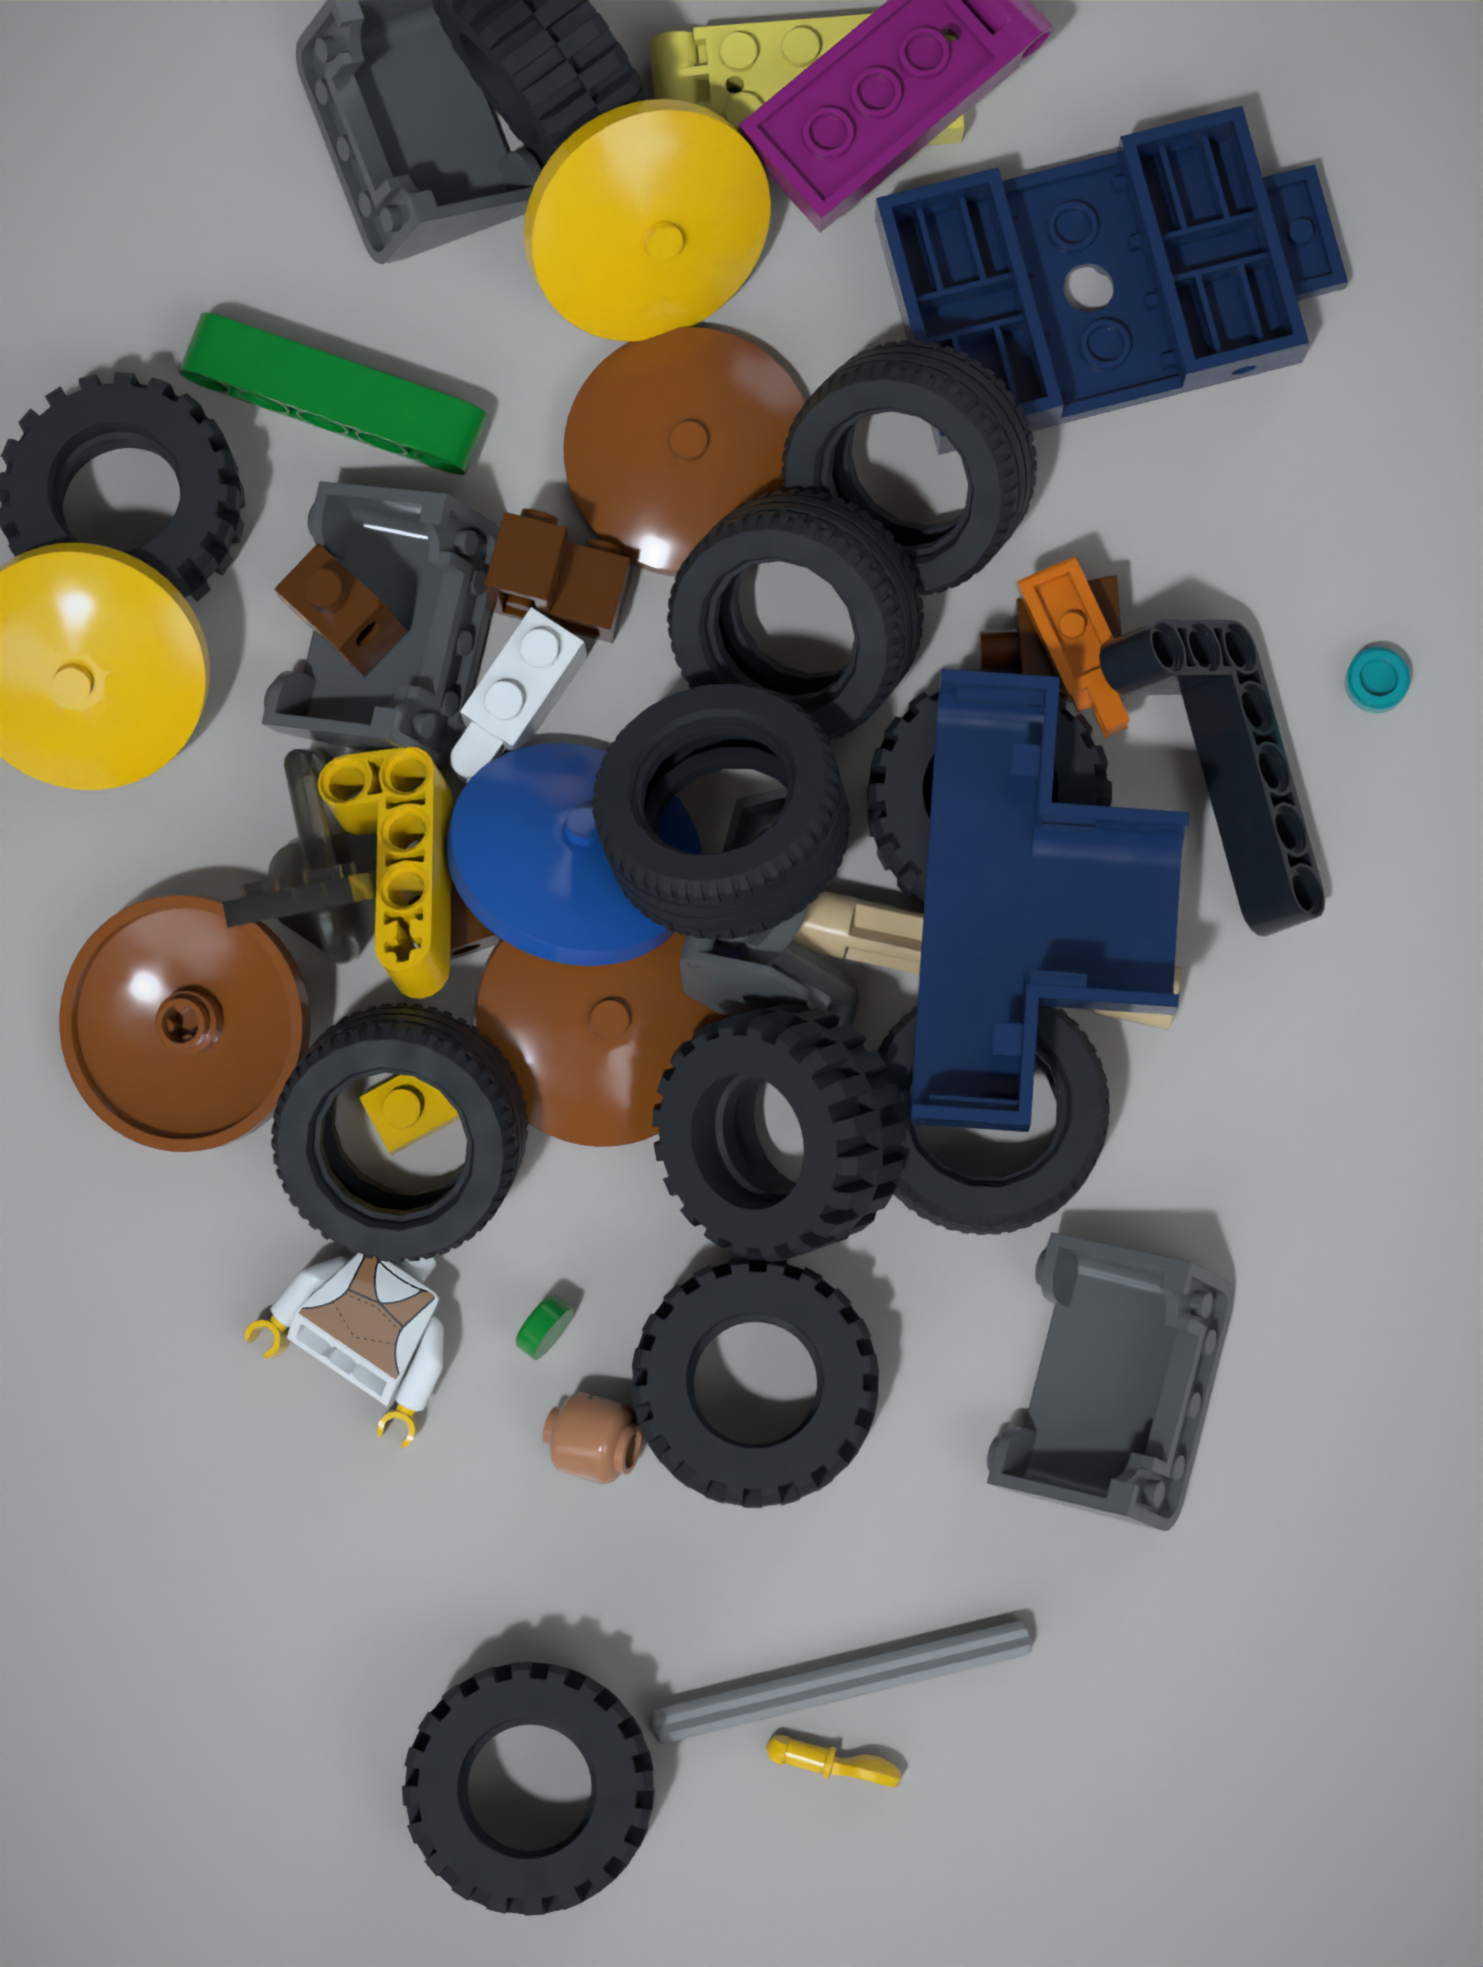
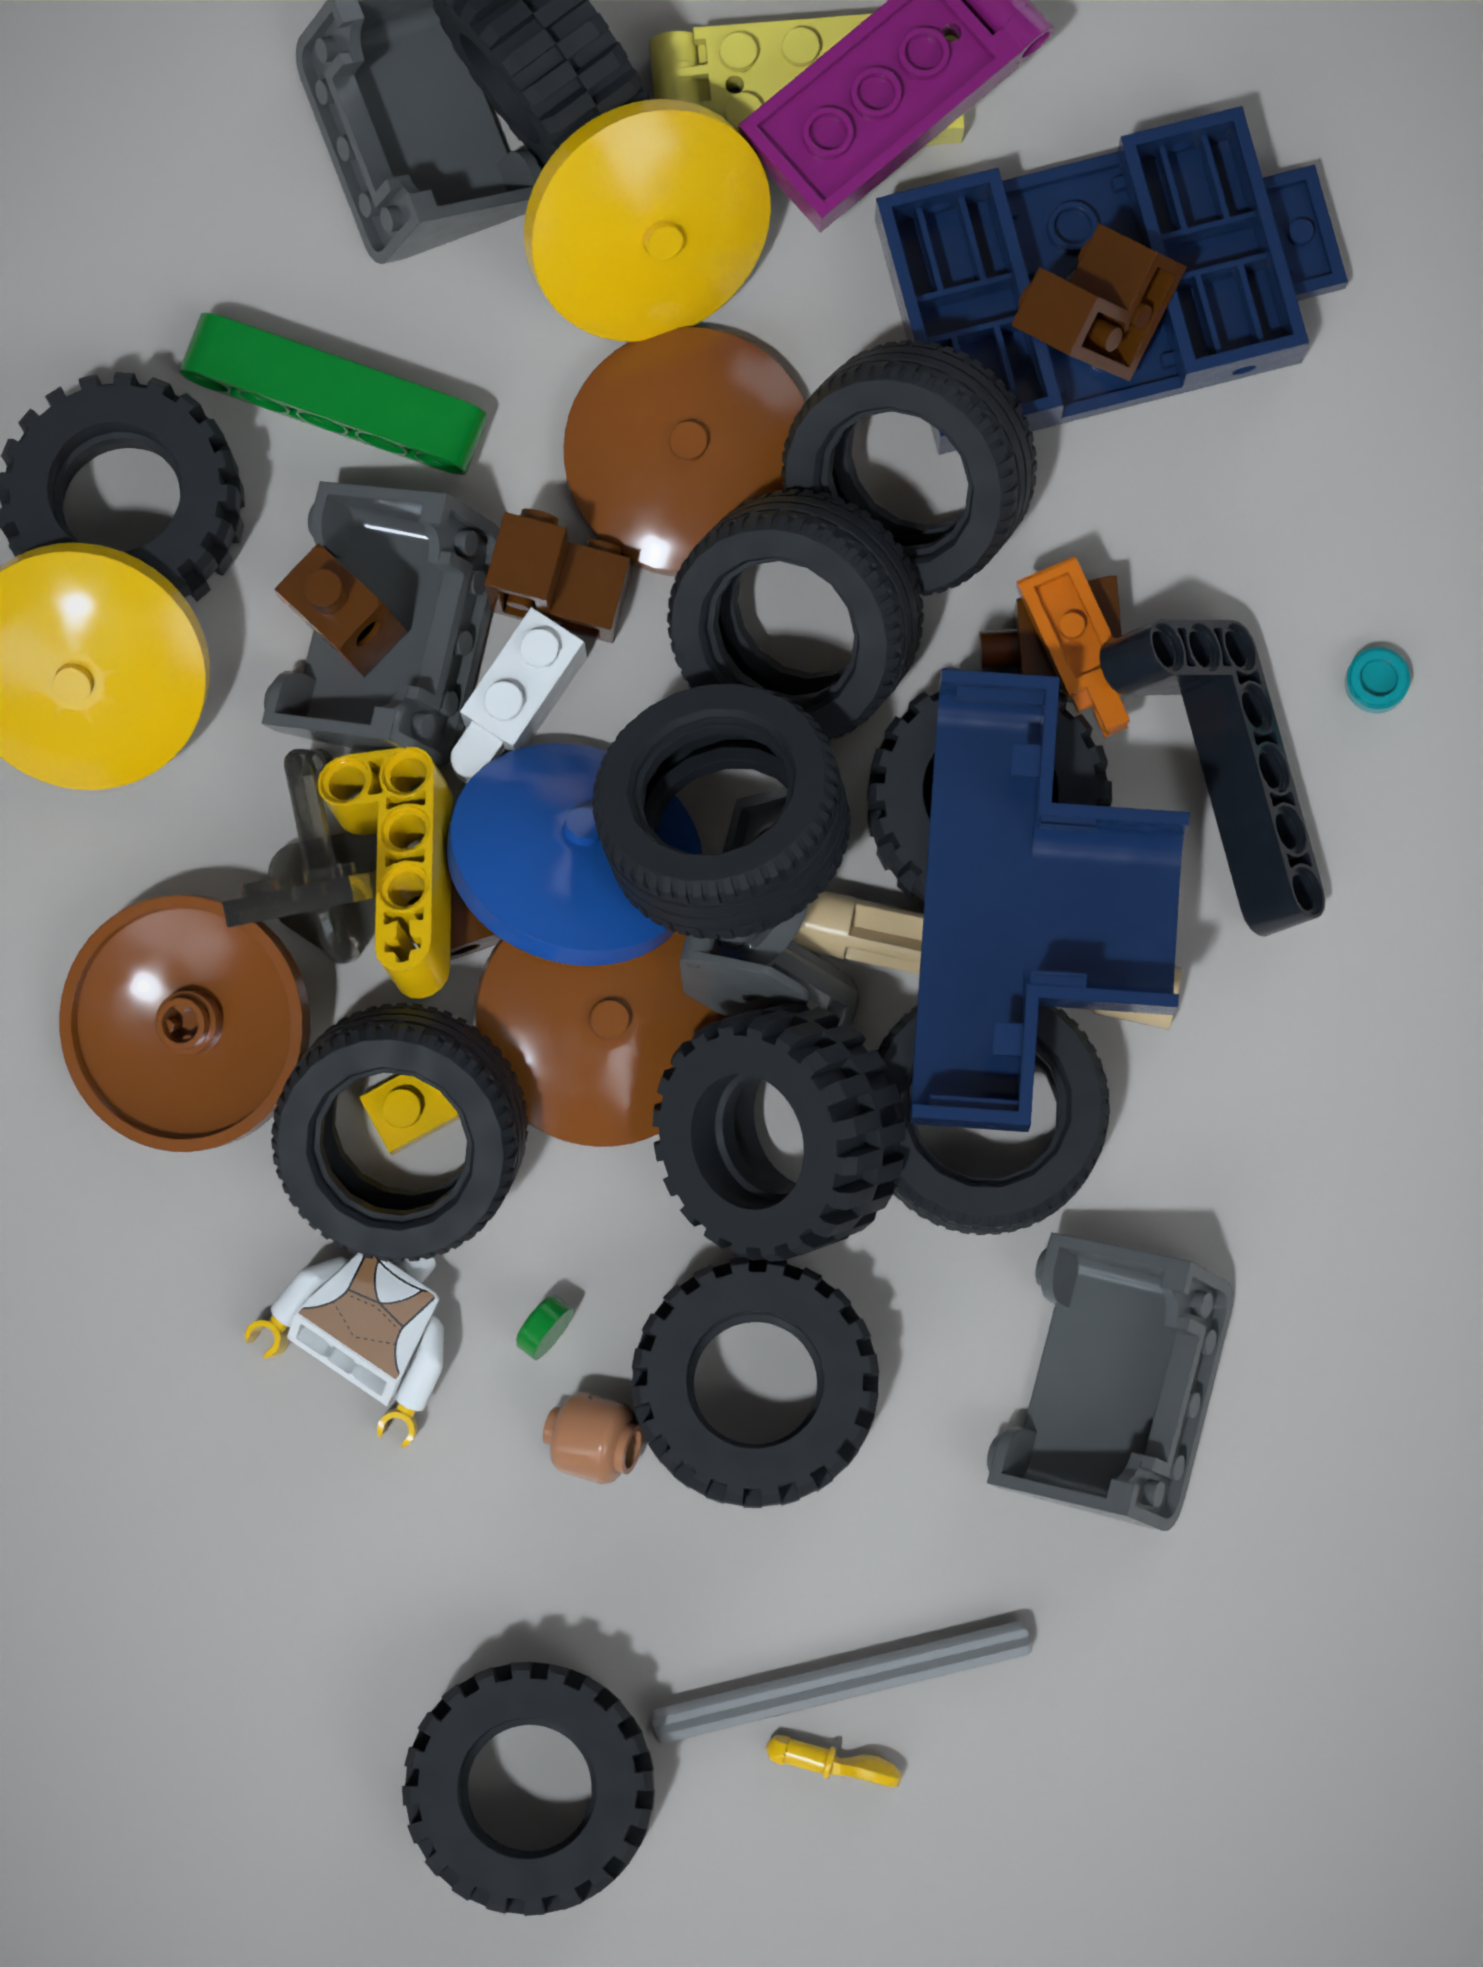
(1106, 306): none -> reddish brown brick

